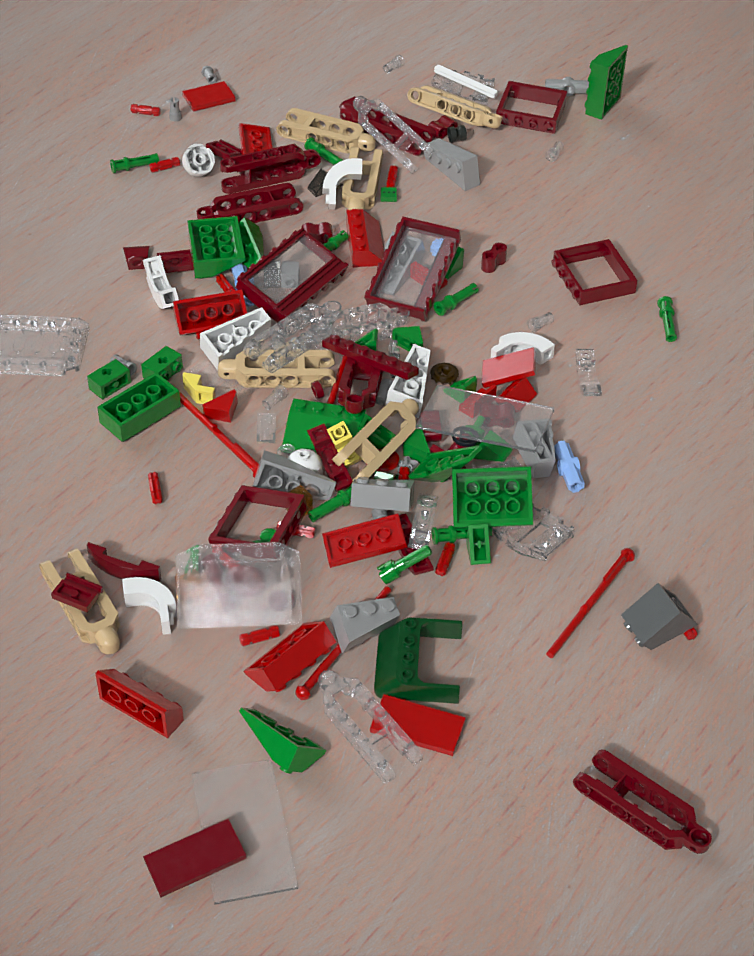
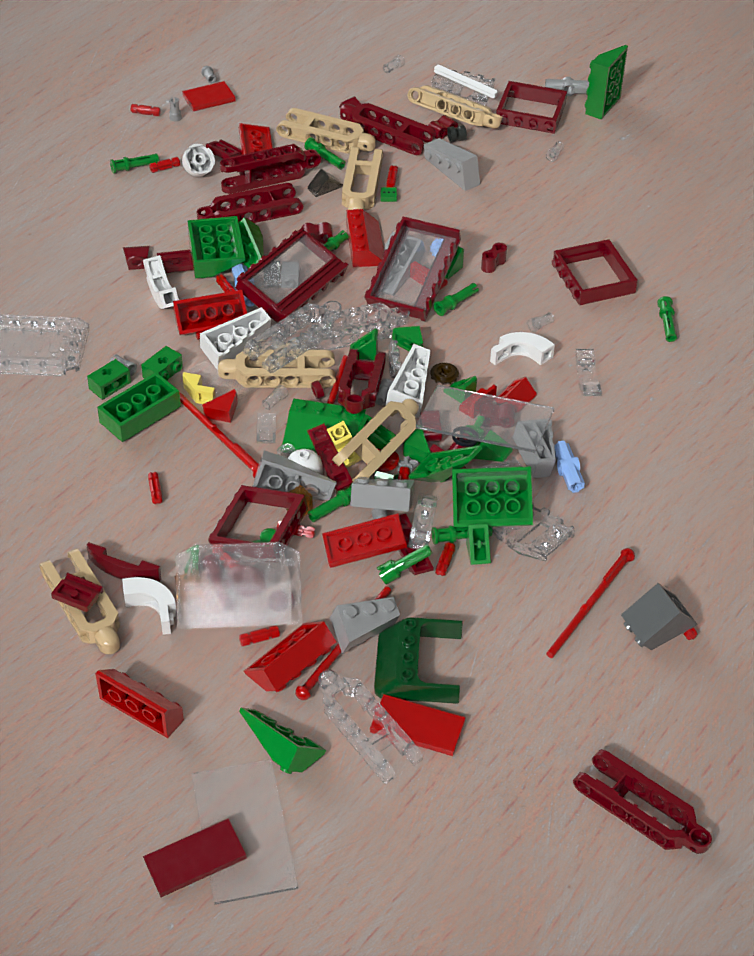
(338, 173): white arch -> none
(363, 106): clear piece -> none
(370, 357): dark red plate -> none
(509, 367): tile -> none

